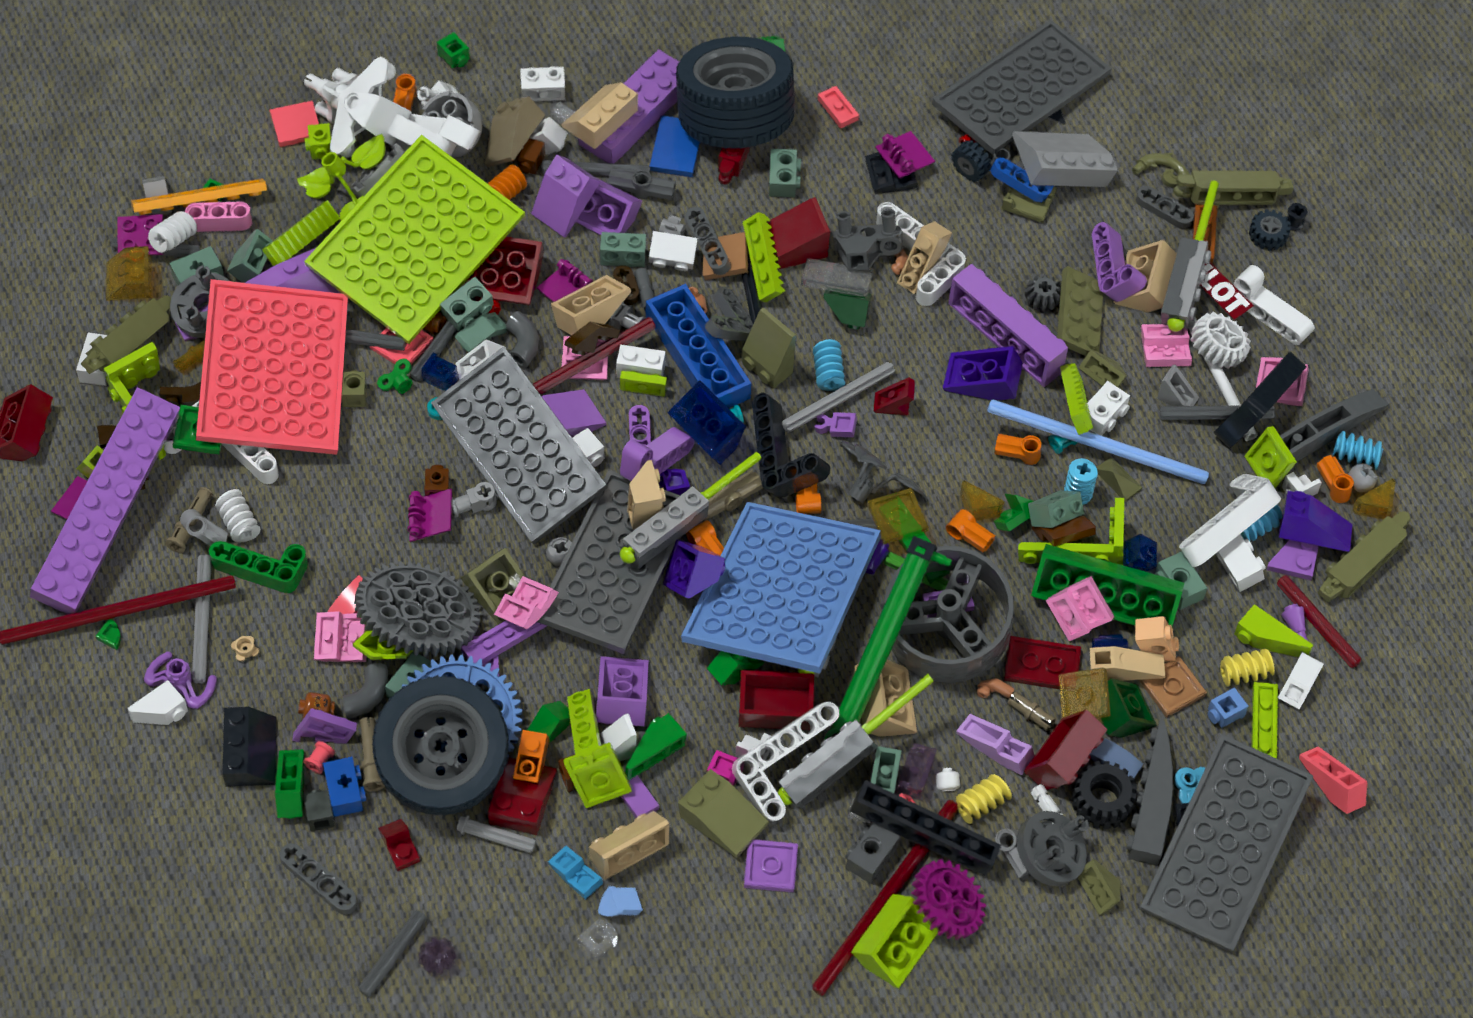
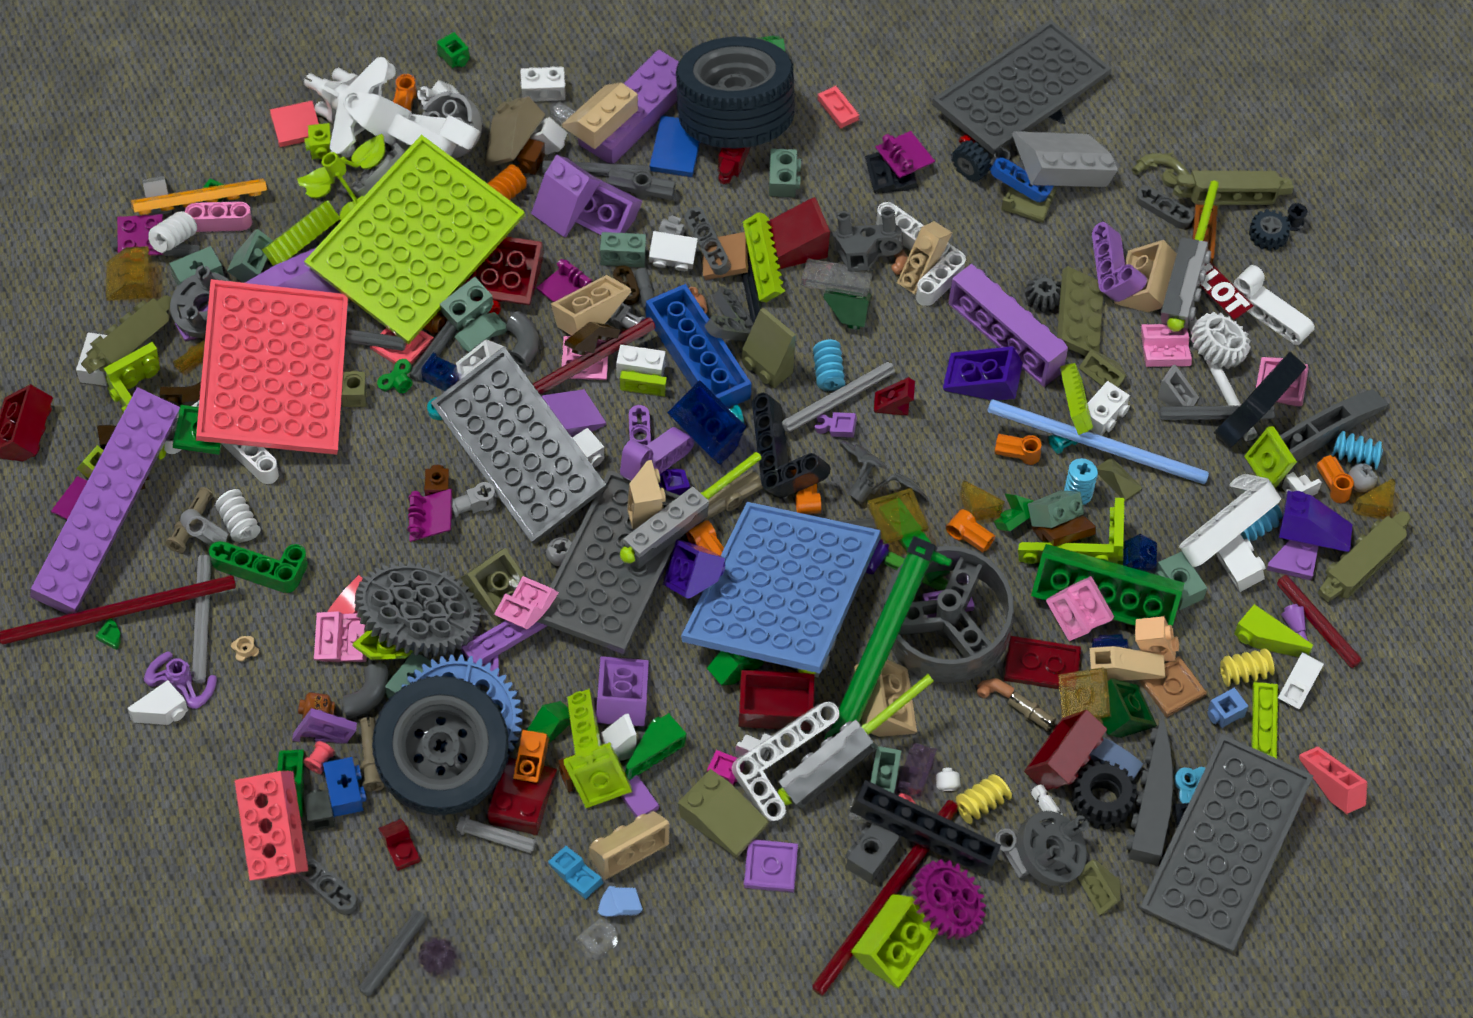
(249, 747): black slope -> none
(256, 825): none -> coral brick
(996, 743): lavender slope -> none

